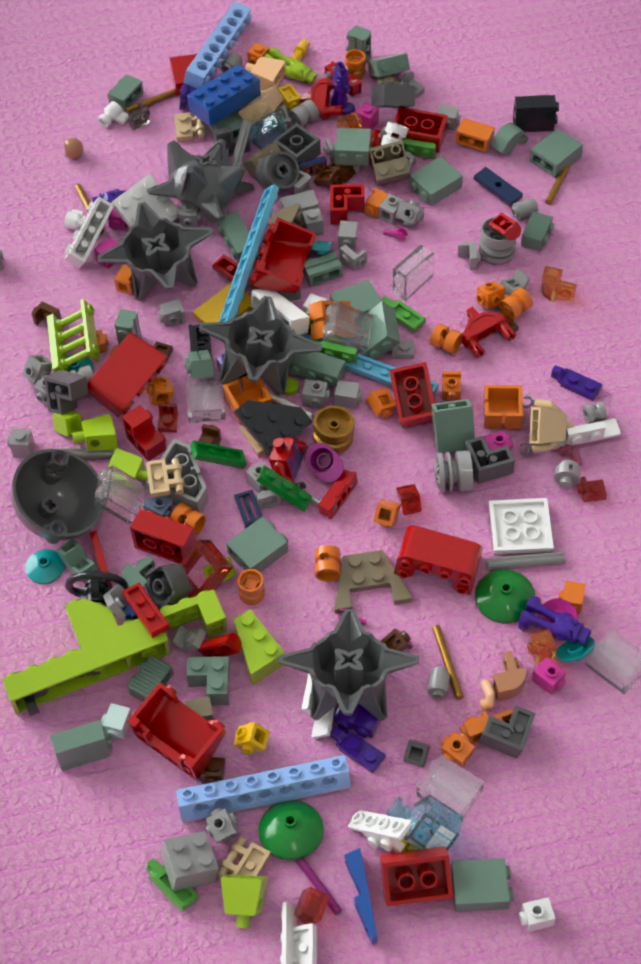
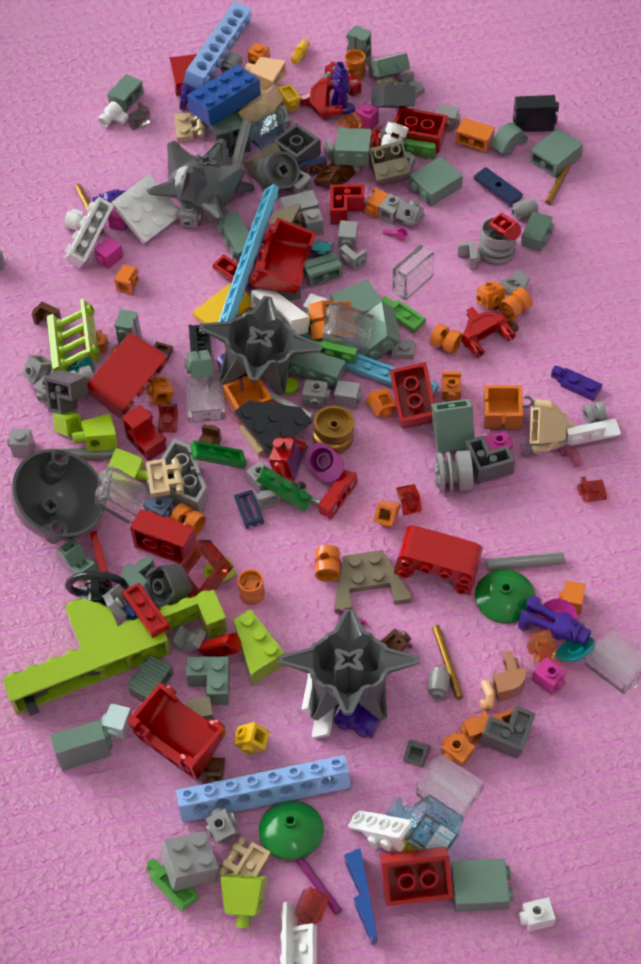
(44, 573): teal dish -> none
(73, 148): nougat piece -> none
(152, 100): pearl gold bar -> none
(157, 251): dark grey piece -> none
(171, 313): light grey brick -> none
(257, 546): sand green brick -> none
(294, 69): lime piece -> none
(304, 113): light grey wheel -> none
(357, 749): dark purple hinge -> none
(520, 526): white plate -> none
(553, 286): clear orange brick -> none
(567, 478): light grey piece -> none

